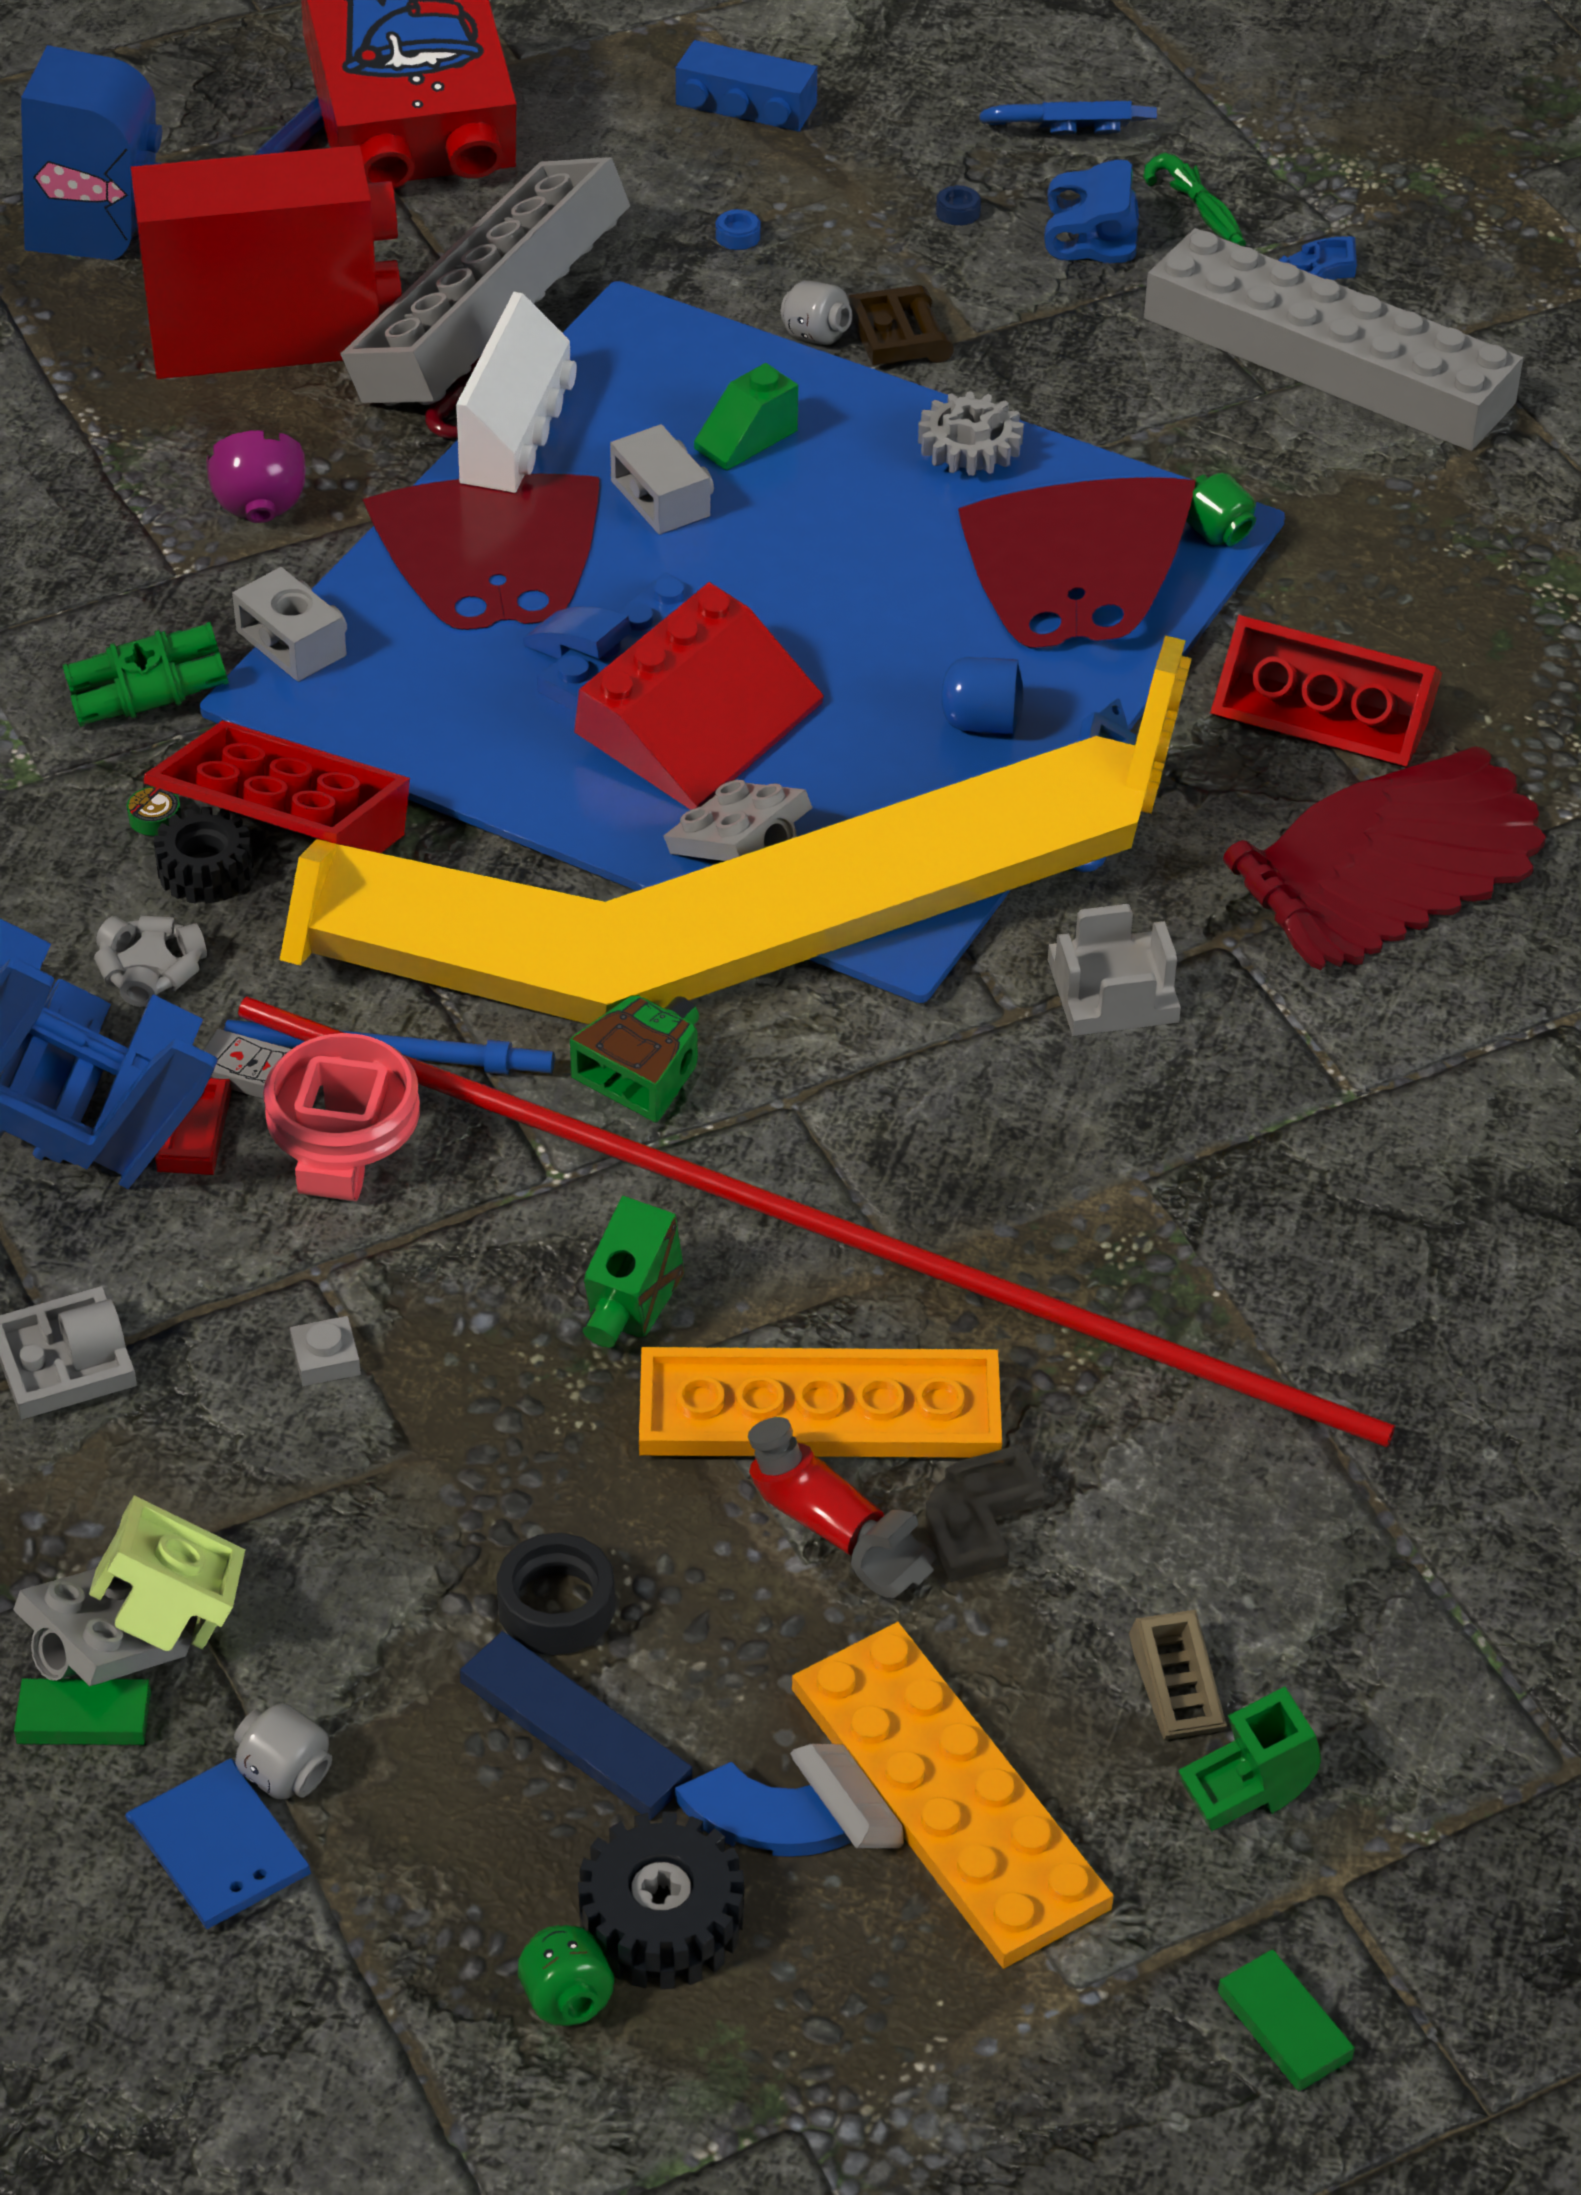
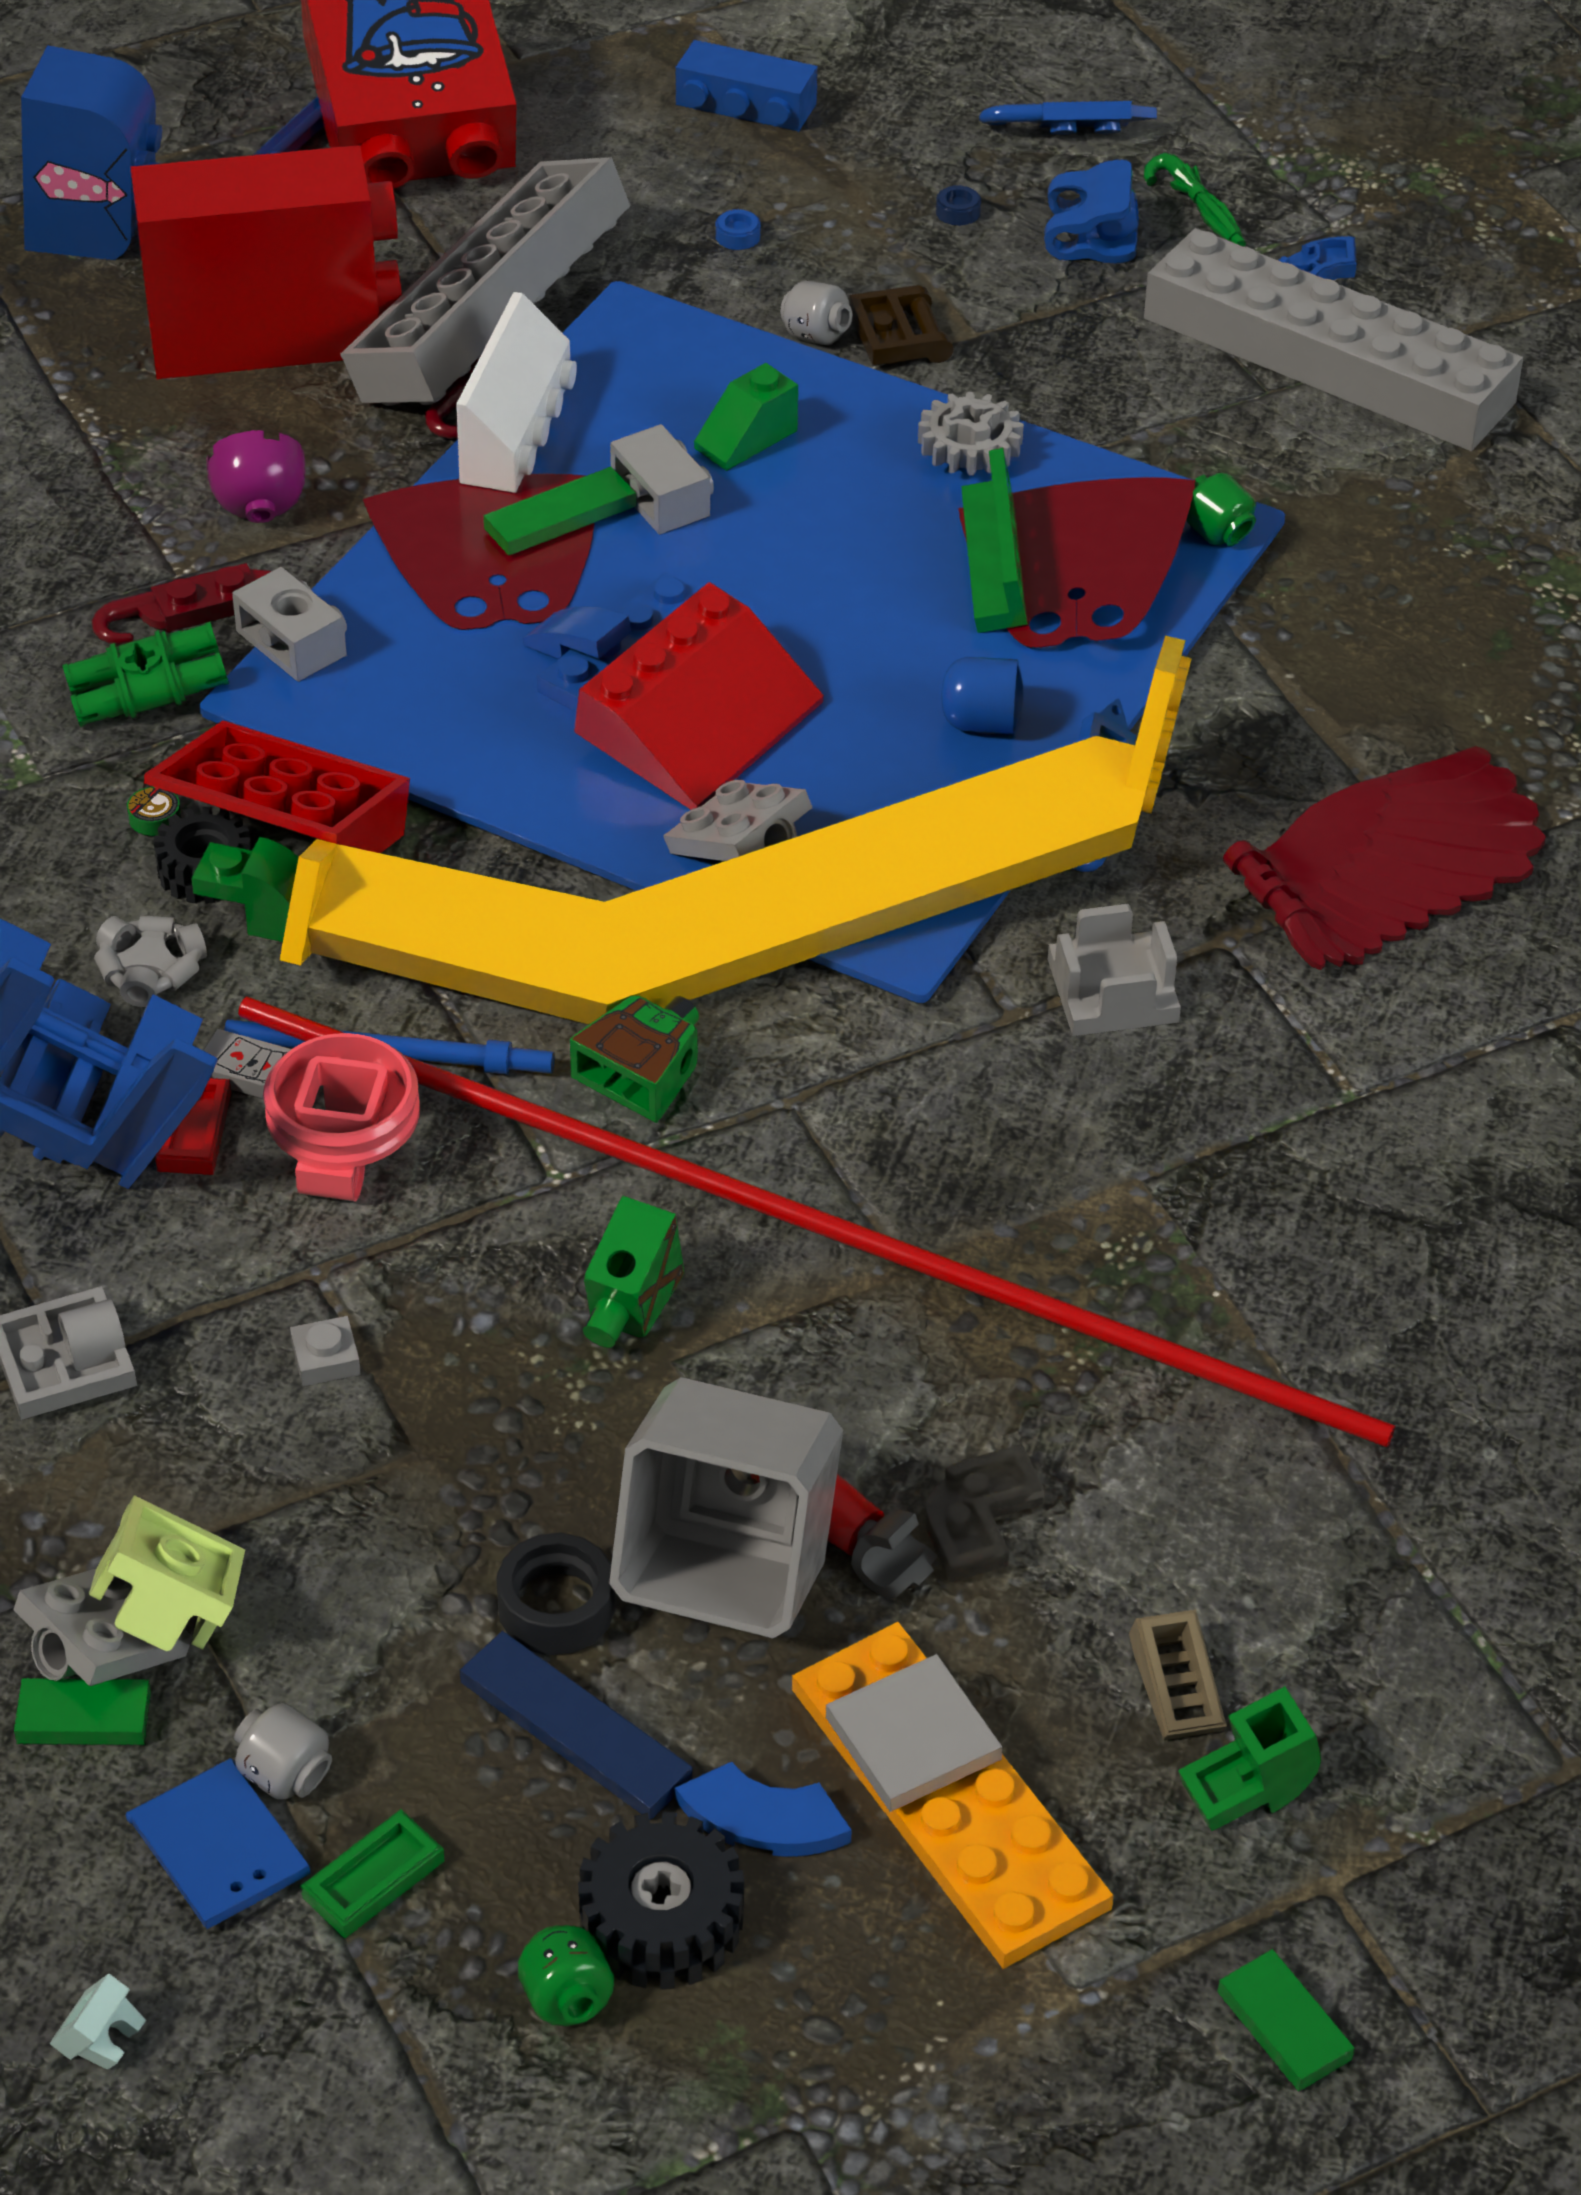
(88, 2023): none -> light aqua tile
(177, 603): none -> dark red plate
(255, 878): none -> green brick
(372, 1873): none -> green tile
(559, 510): none -> green tile
(703, 1539): none -> light grey plate
(833, 1397): light orange plate -> none
(849, 1795): light grey tile -> none
(913, 1732): none -> light grey tile
(994, 550): none -> green fence
(1326, 691): red slope -> none

